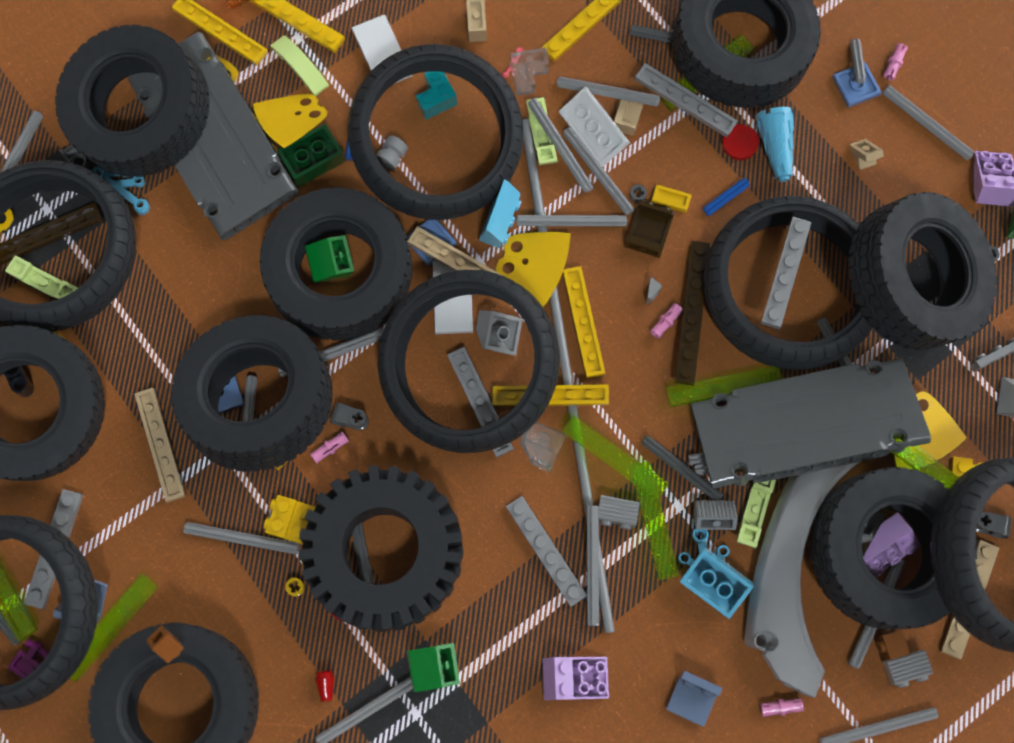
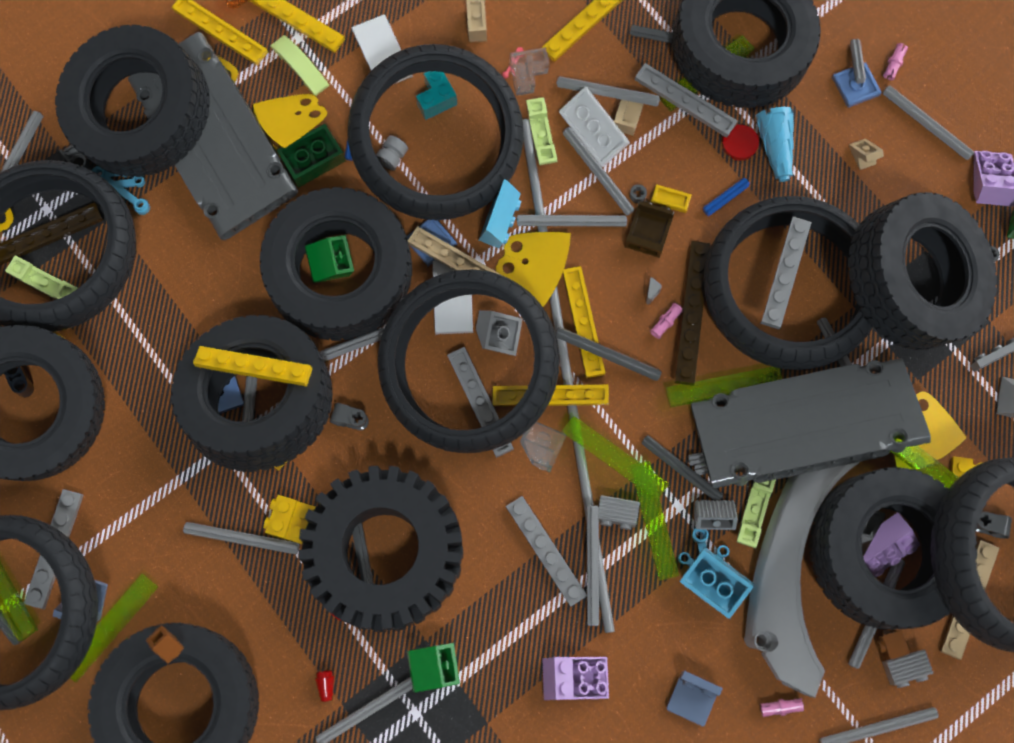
(24, 662): magenta plate -> none
(160, 445): tan plate -> none
(253, 366): none -> yellow plate
(289, 590): yellow bush -> none
(329, 447): bright pink pin -> none
(560, 145): light grey axle -> none
(608, 353): none -> dark grey axle

